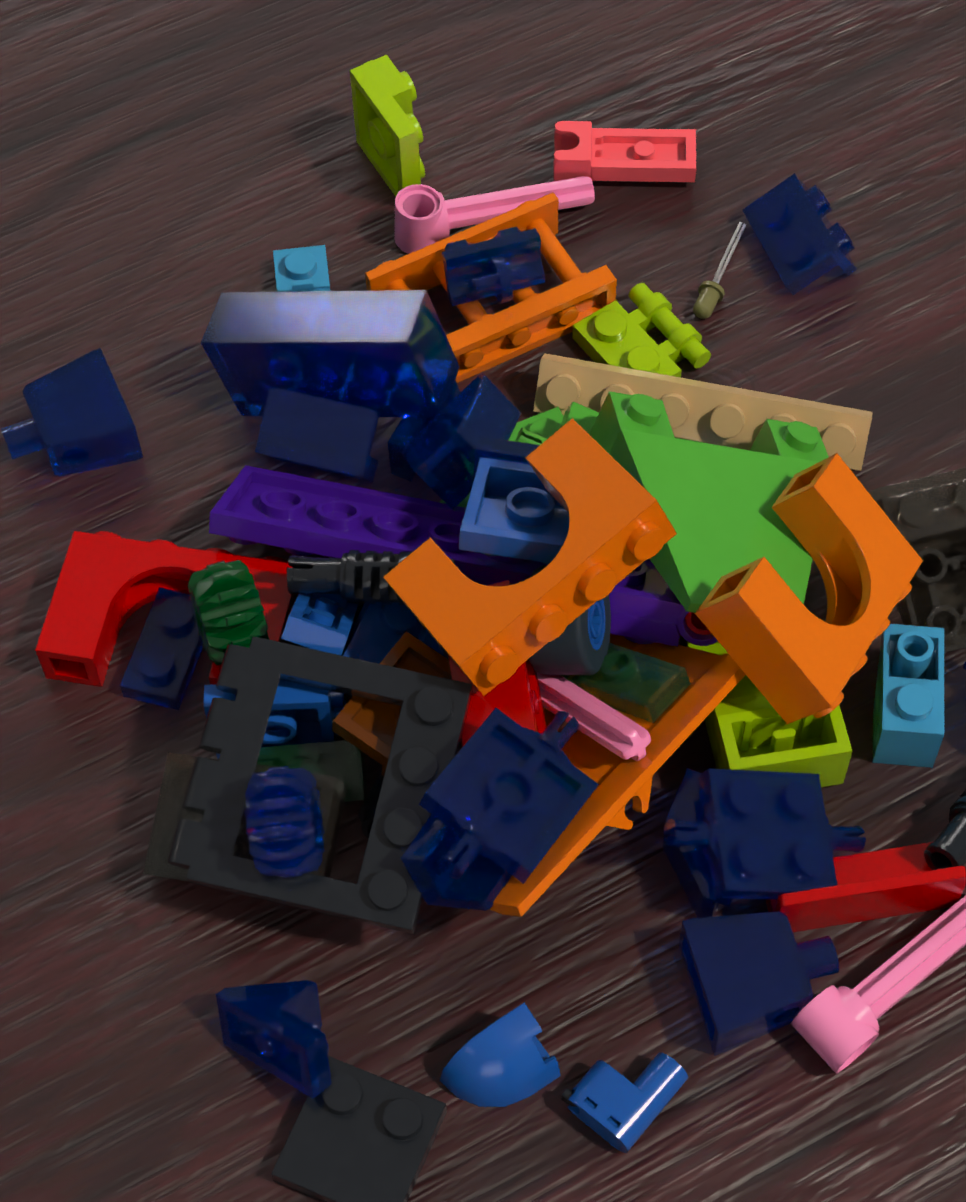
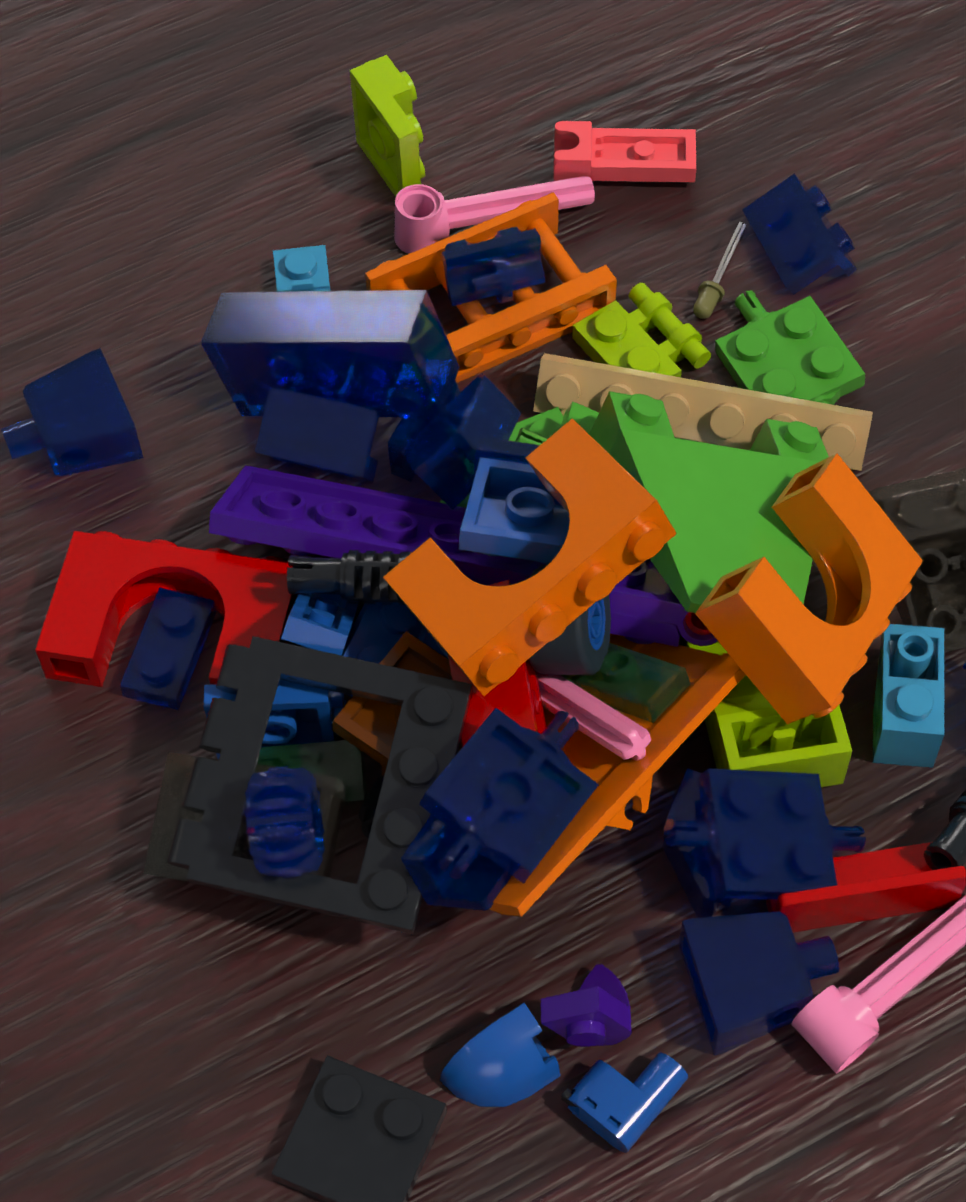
(226, 607): dark green gear -> none
(278, 1031): clear blue slope -> none
(594, 1014): none -> dark purple plate
(789, 353): none -> bright green plate

